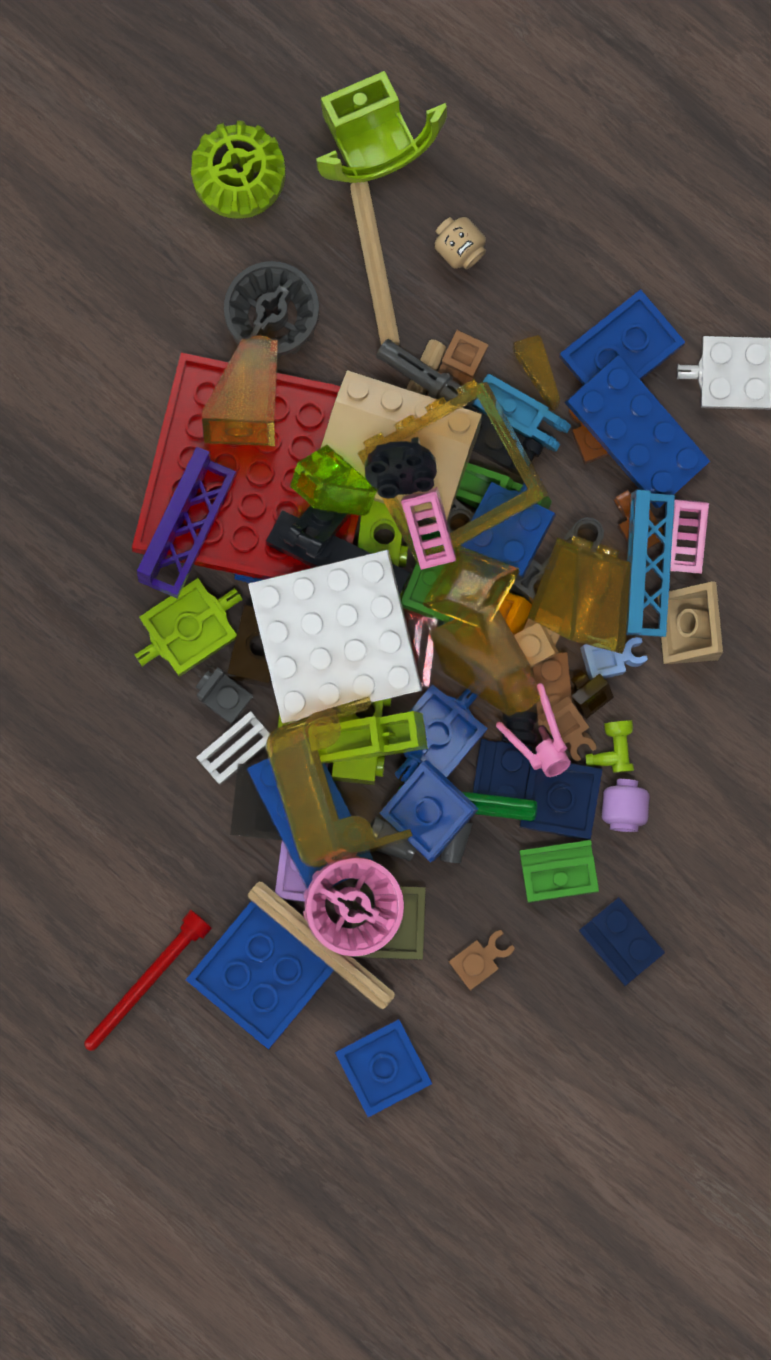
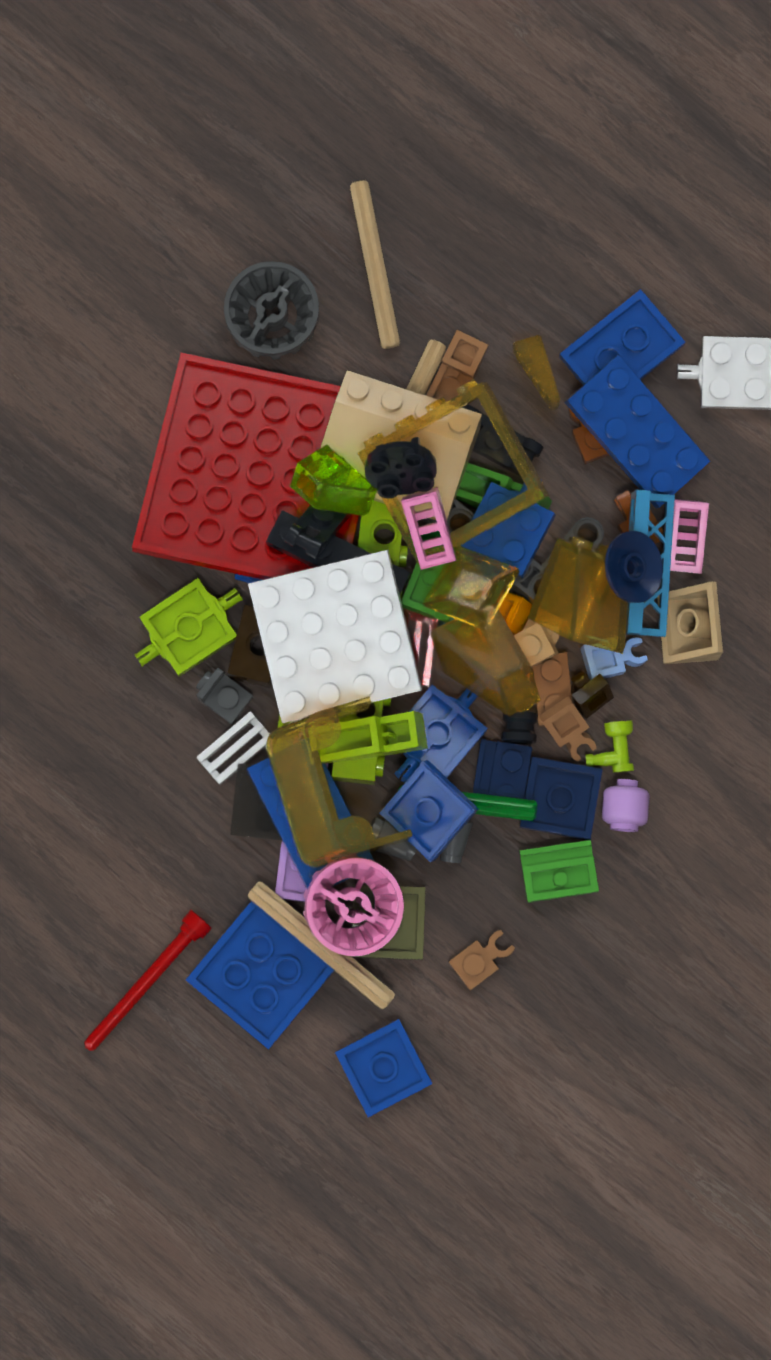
(173, 518): dark purple fence -> none
(241, 196): lime gear -> none
(245, 397): clear yellow slope -> none
(372, 131): lime piece -> none
(411, 367): dark grey pin -> none
(460, 242): tan head -> none
(524, 413): dark azure hinge -> none
(551, 752): bright pink plant -> none
(621, 941): dark blue plate -> none
(633, 567): none -> dark blue dish

